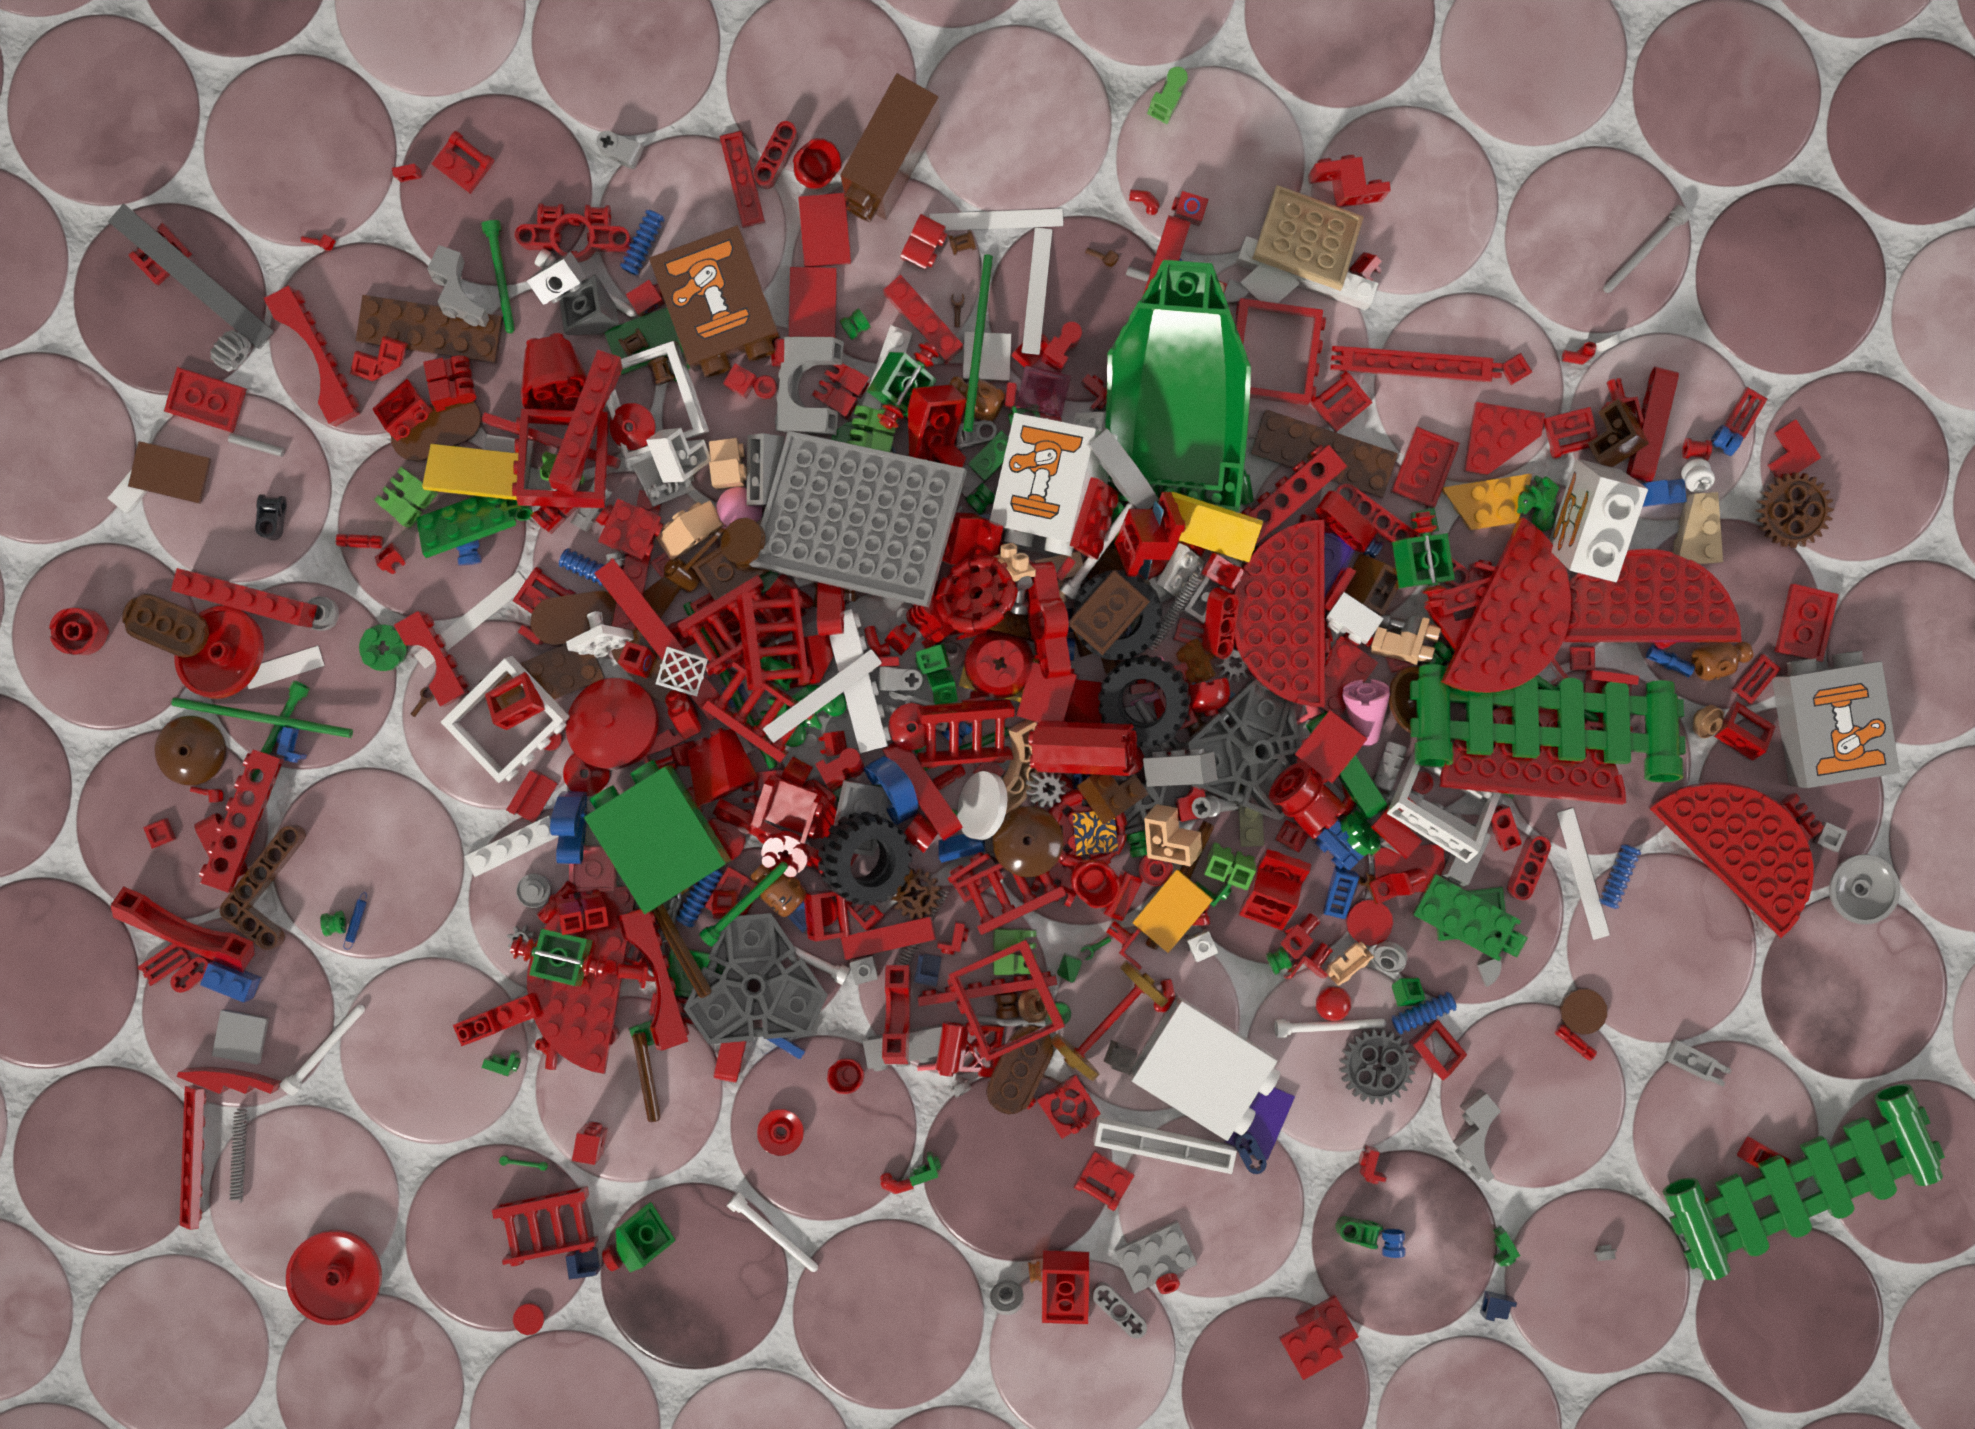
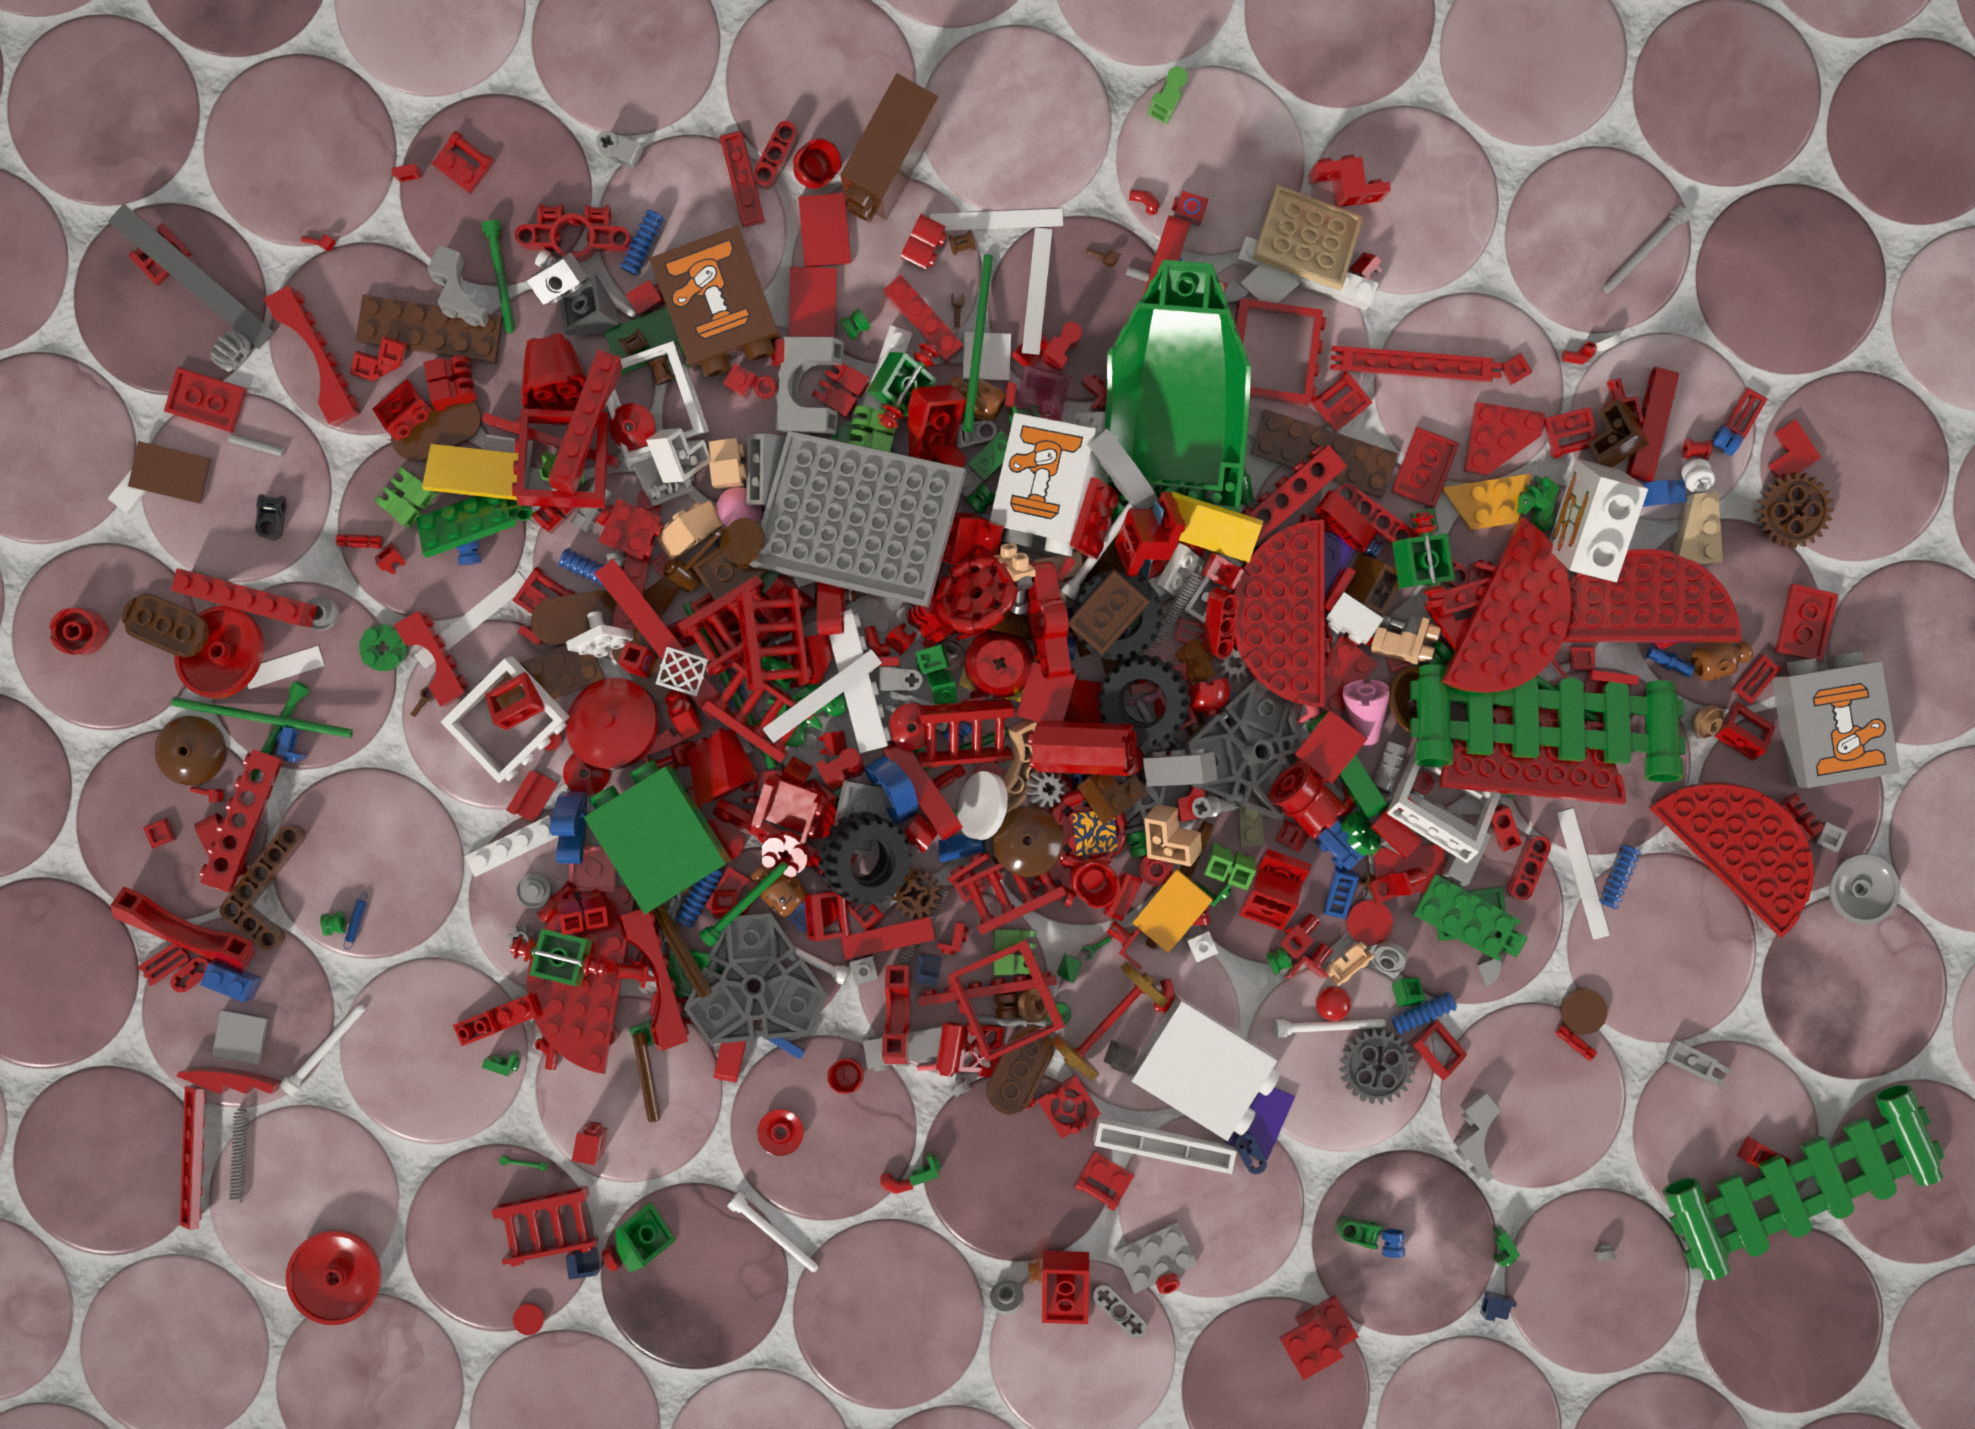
(1368, 1161): red bracket -> none

